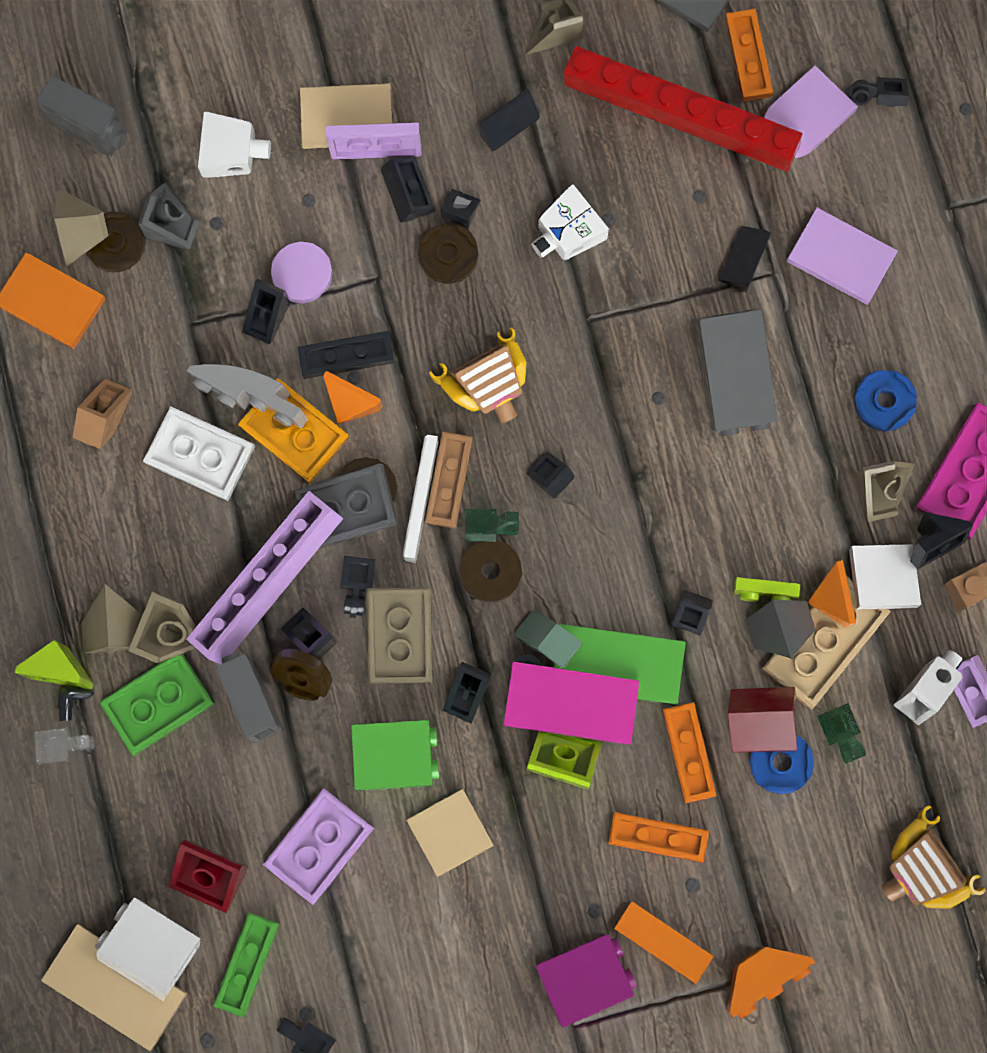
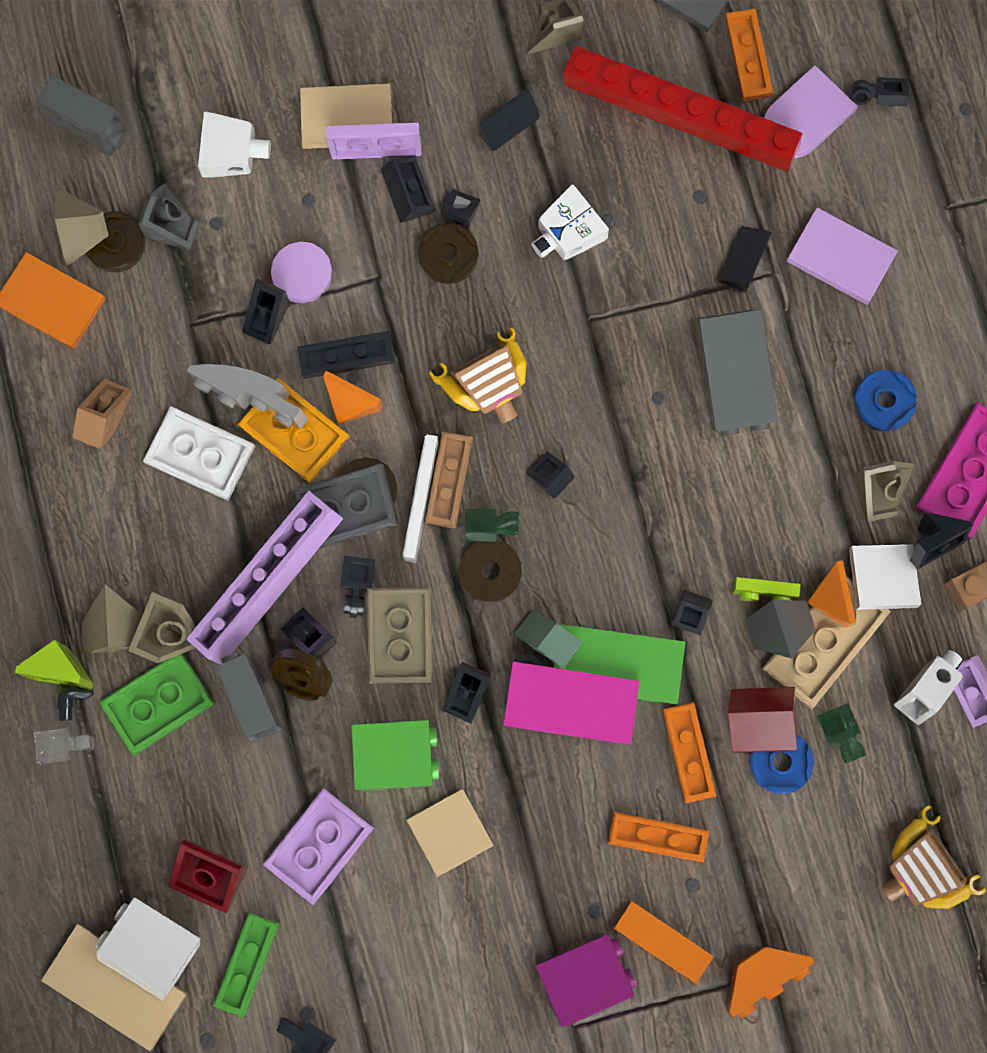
(565, 758): lime slope -> none

